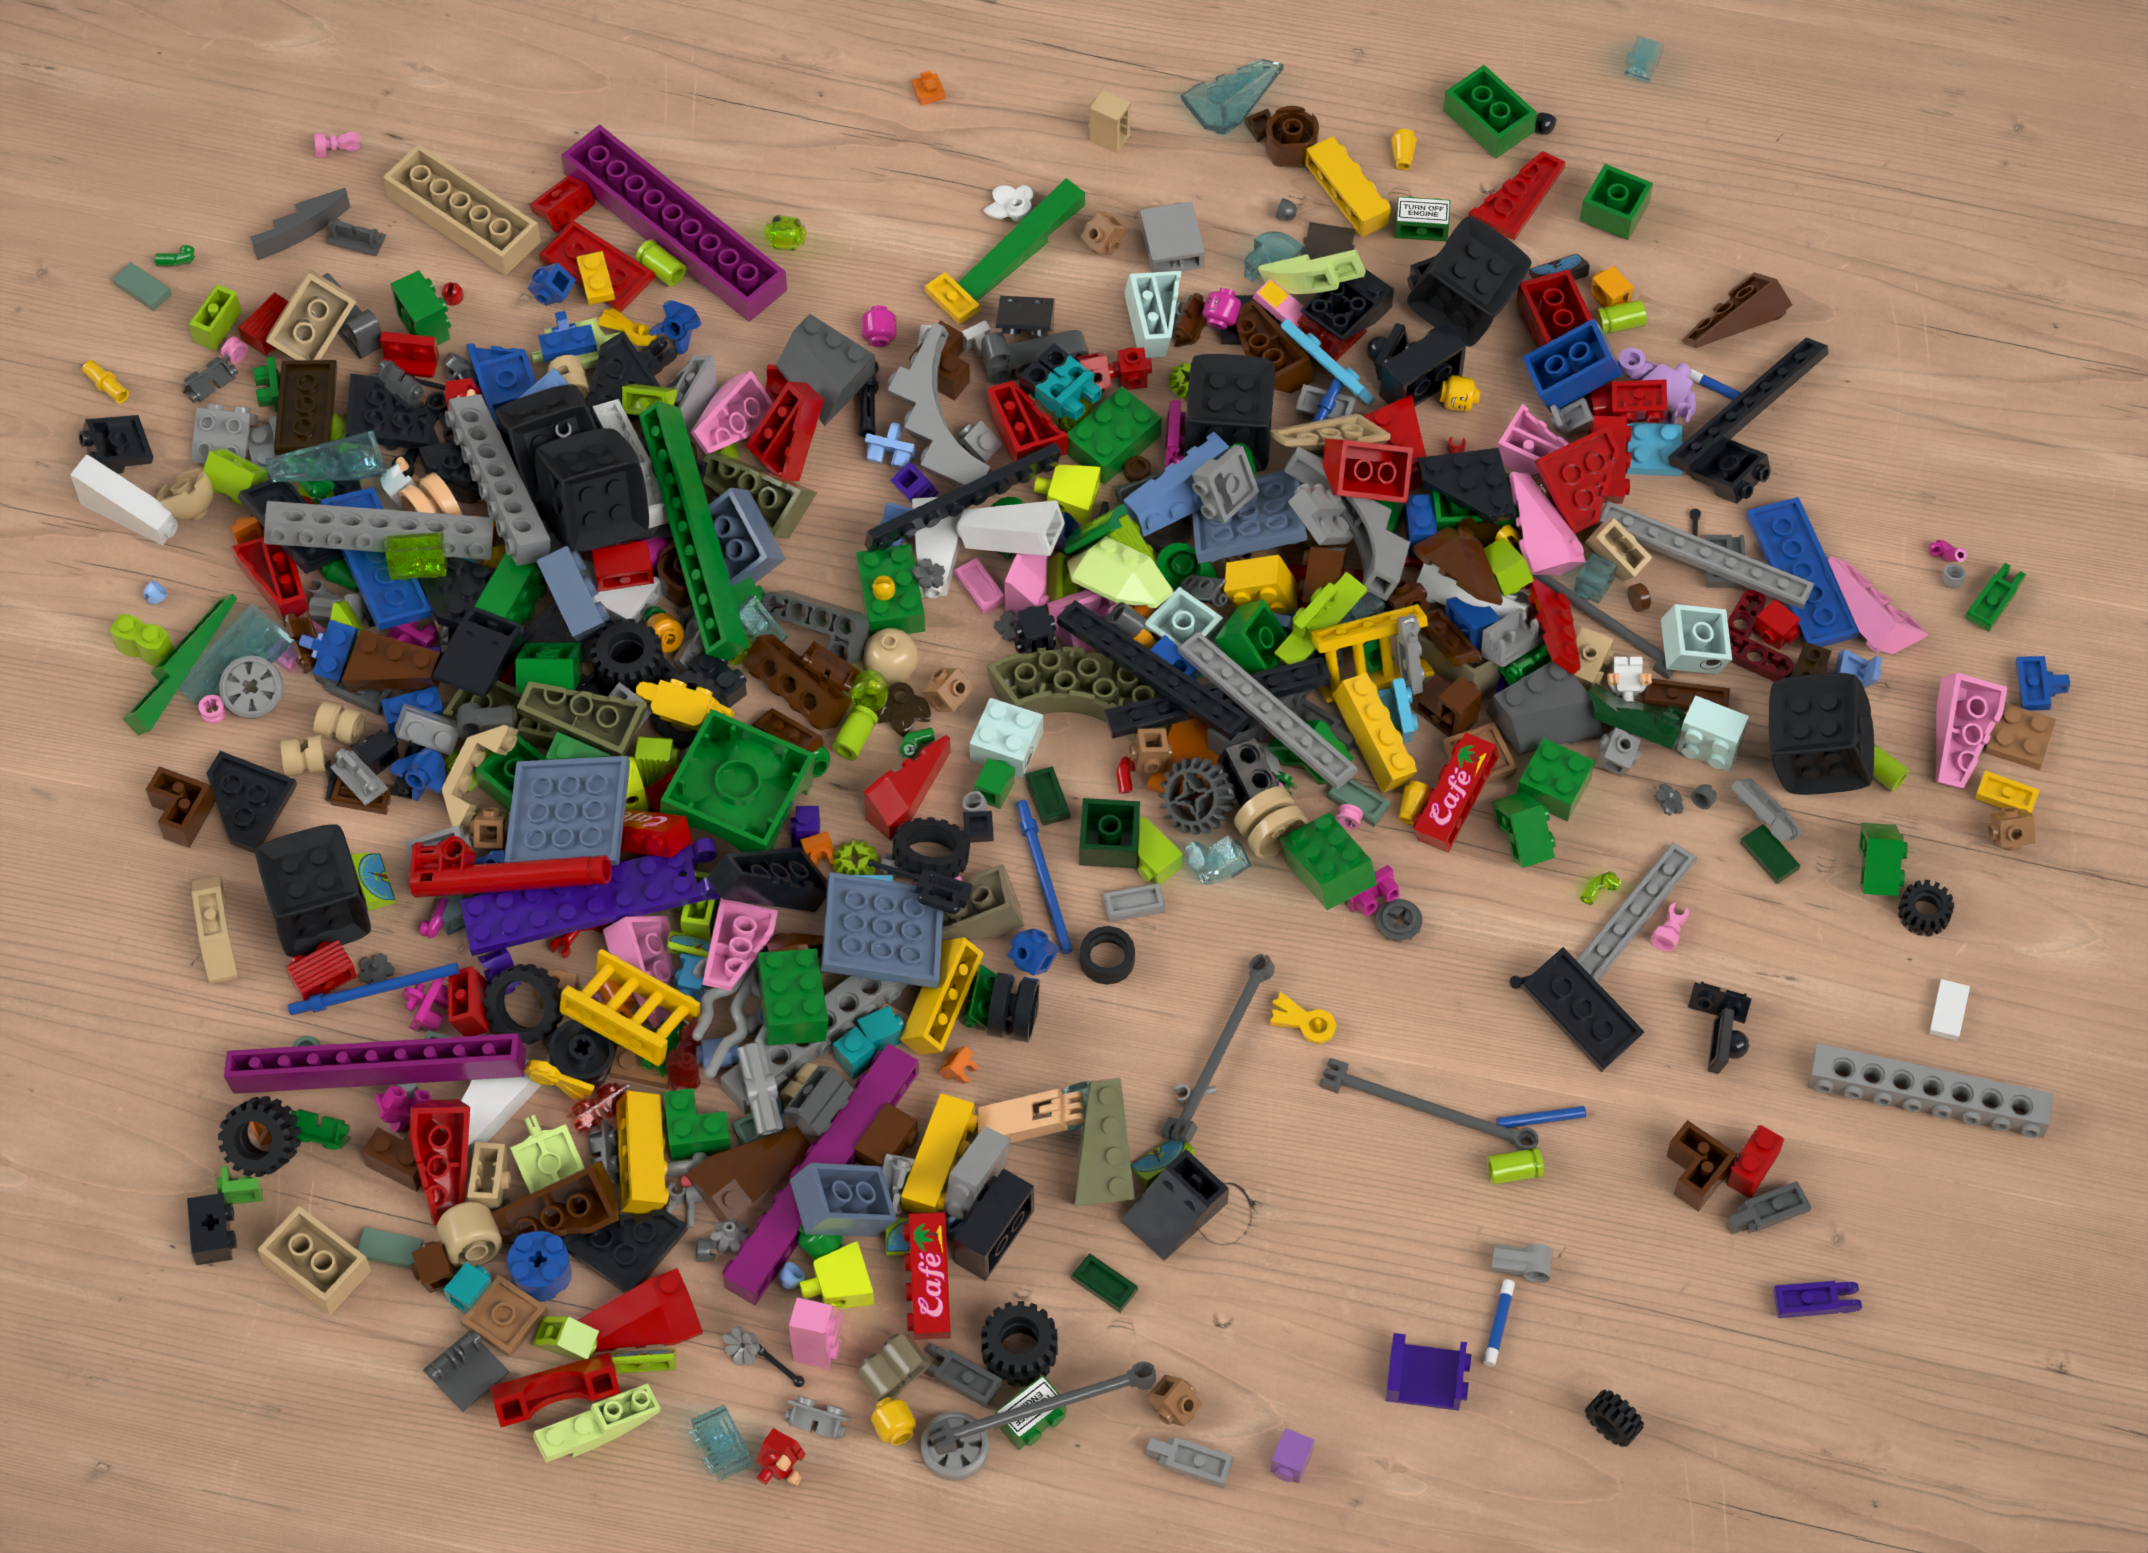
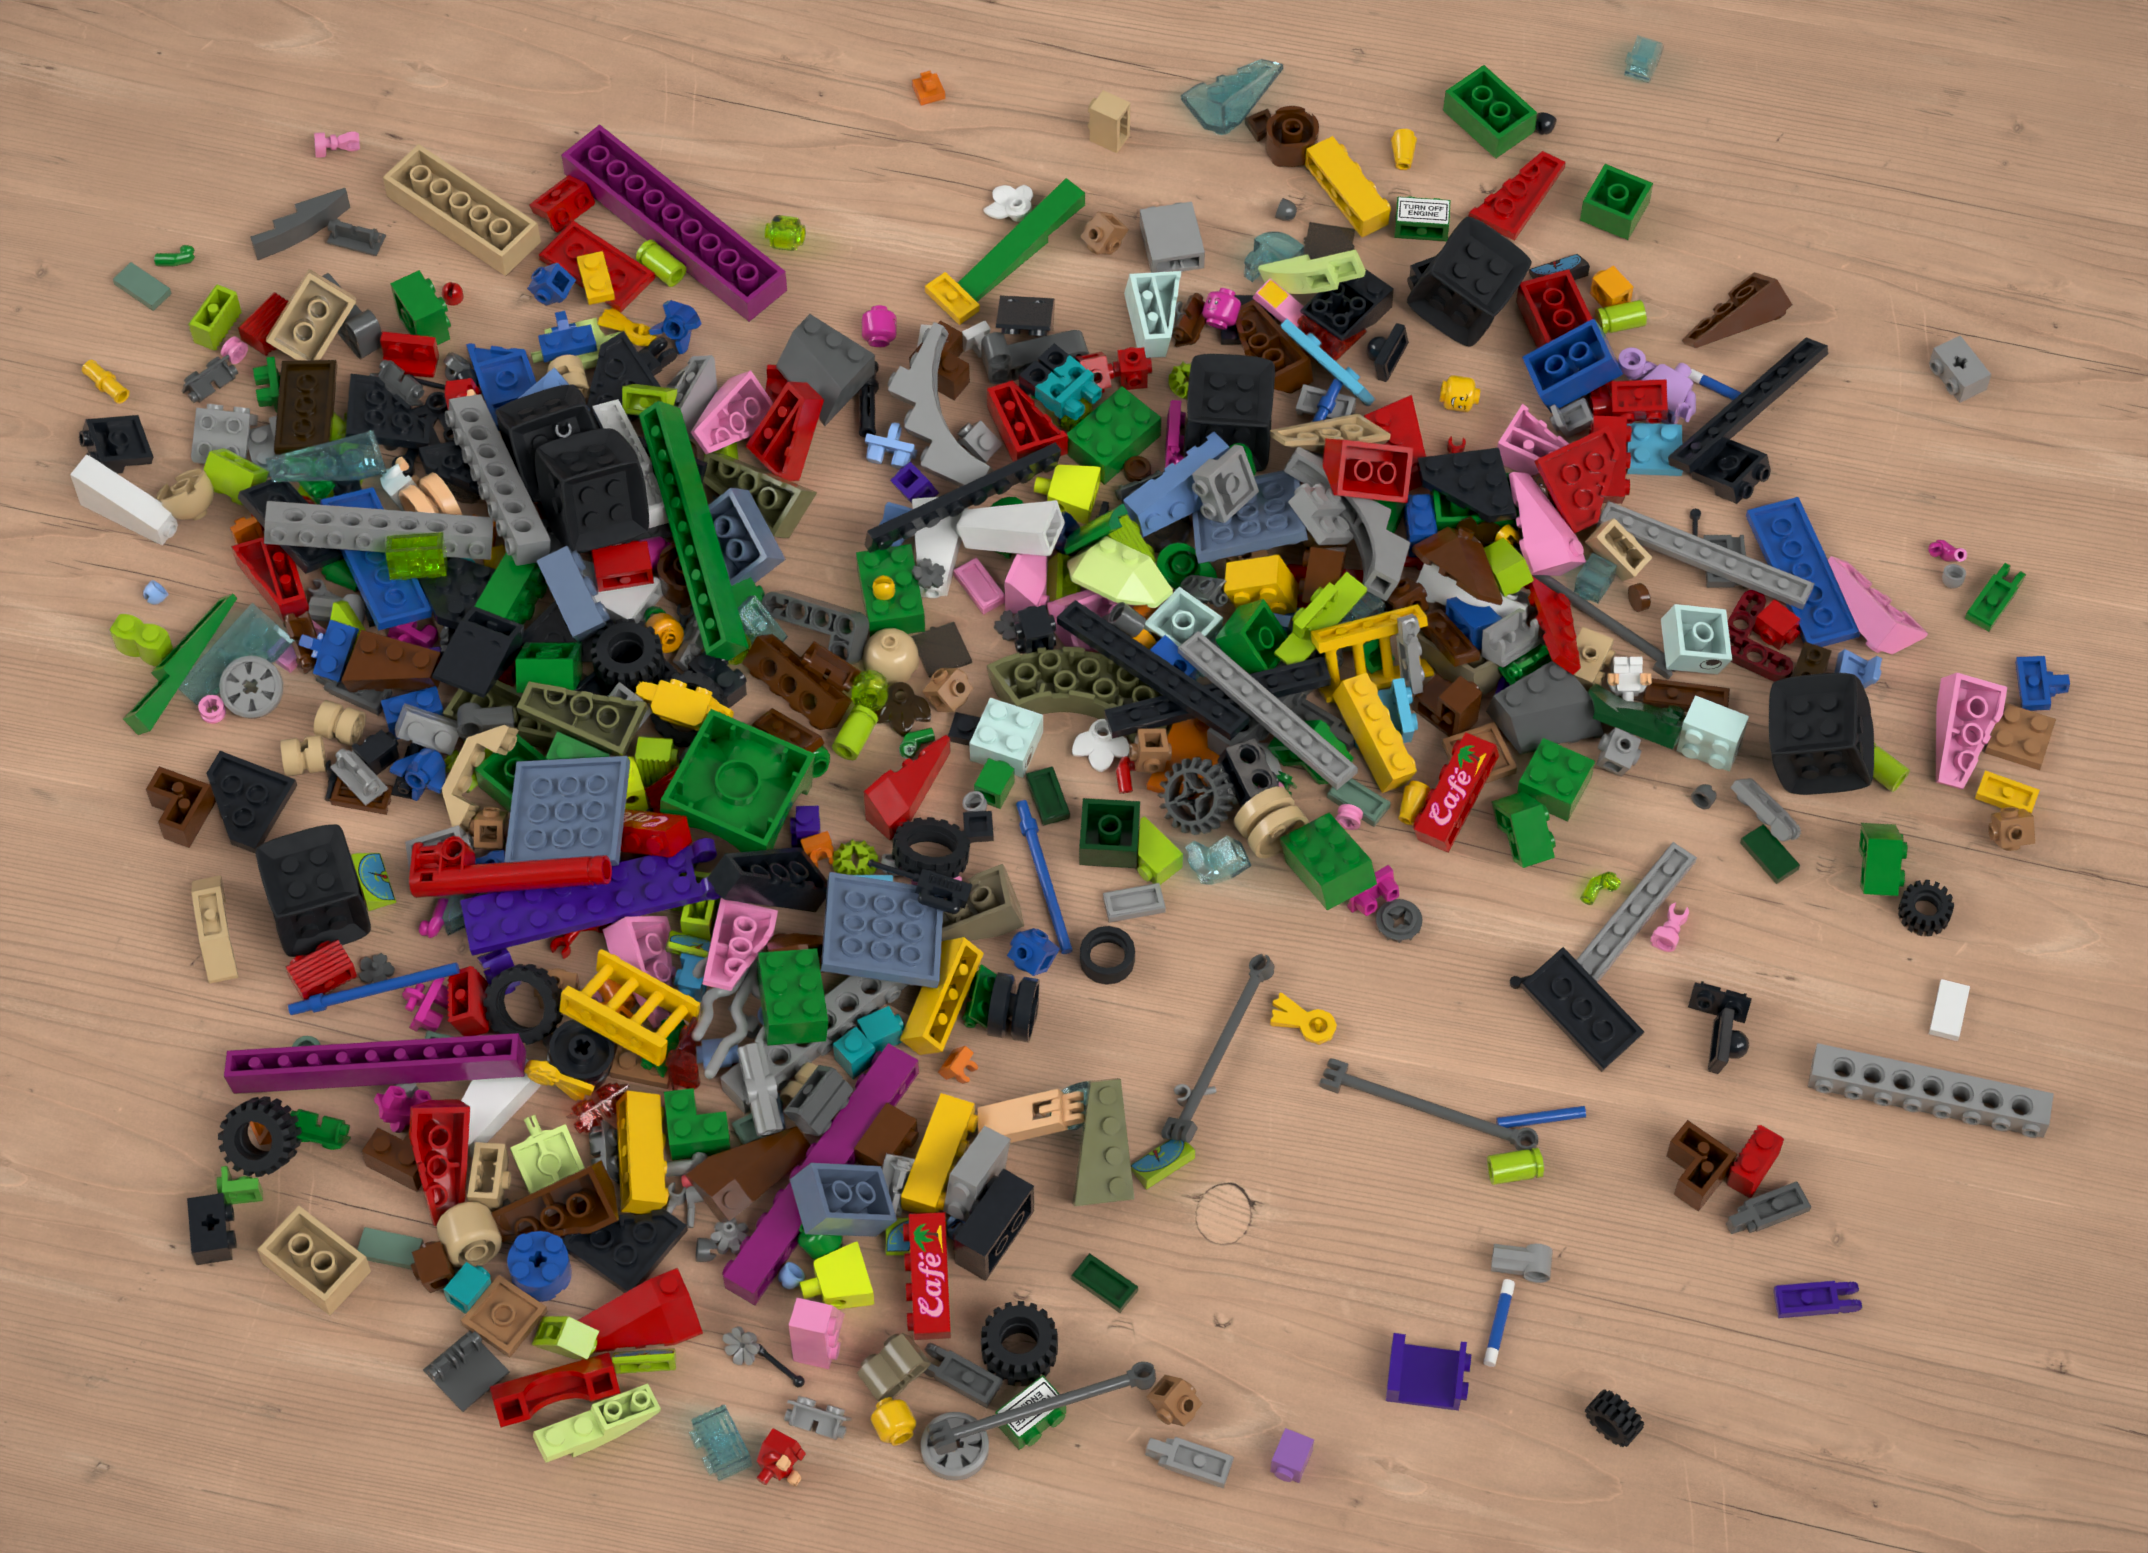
(941, 648): none -> clear smoke piece
(963, 728): none -> black plate
(1100, 748): none -> white plate
(1176, 1205): black slope -> none
(1423, 366): black brick -> none
(1669, 799): dark grey plant -> none
(1959, 369): none -> light grey brick

